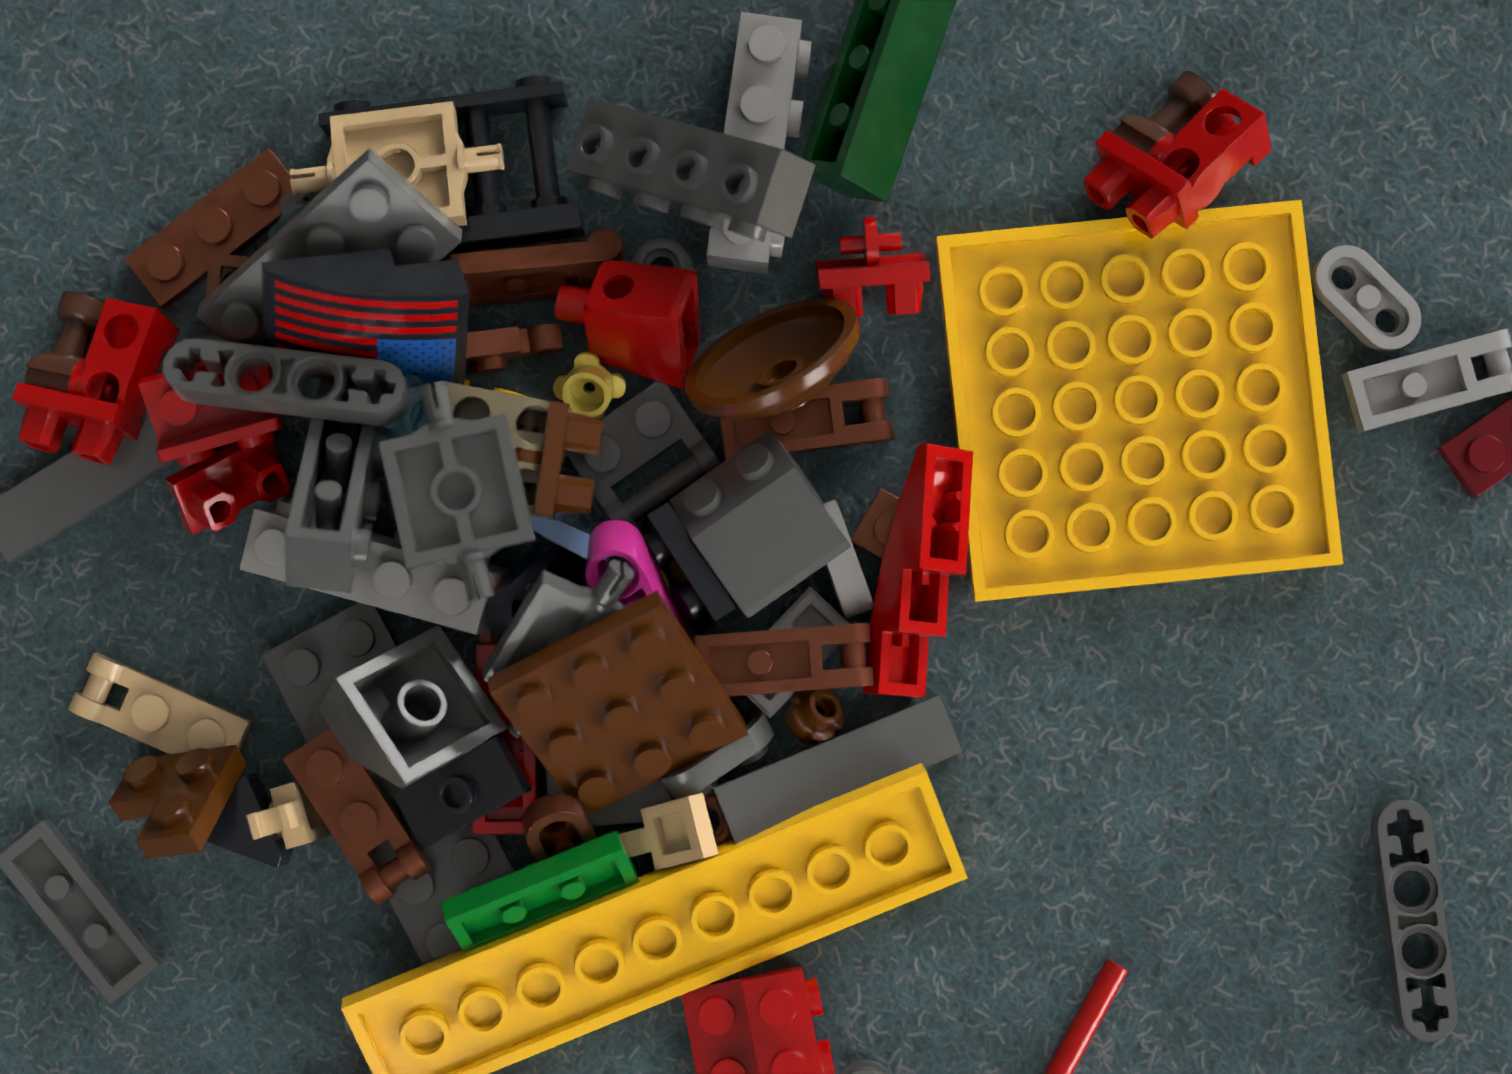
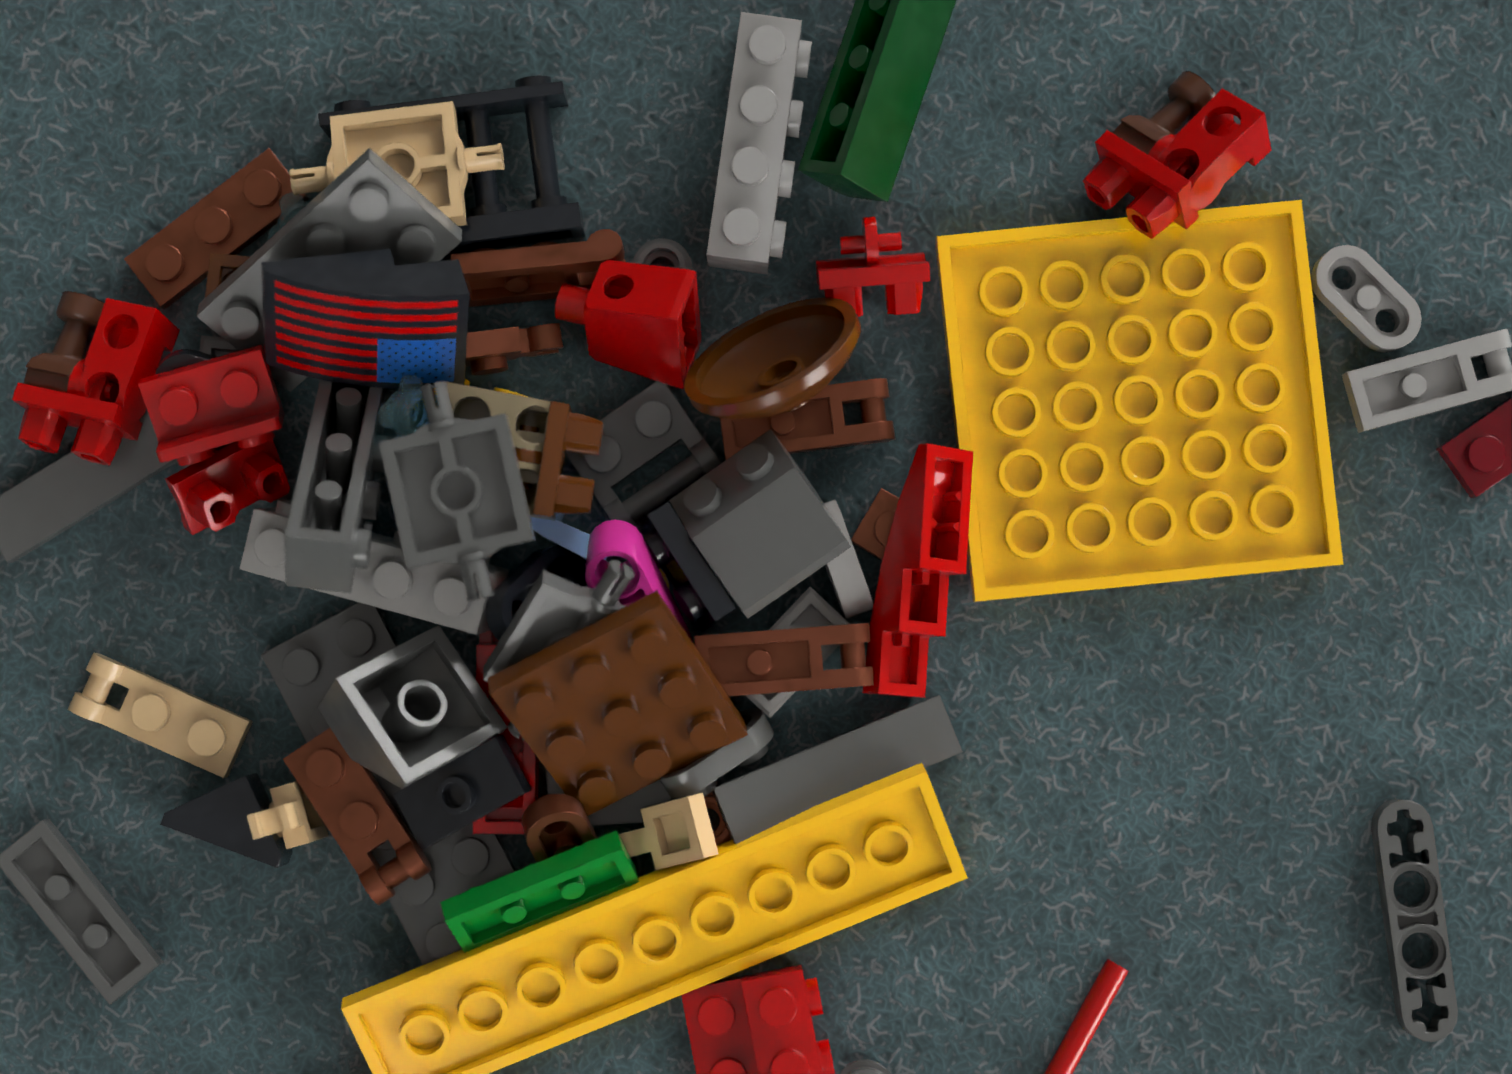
(179, 796): reddish brown plate -> none
(285, 388): dark grey beam -> none
(590, 403): light yellow plate -> none
(690, 167): dark grey brick -> none
(807, 722): reddish brown plate -> none

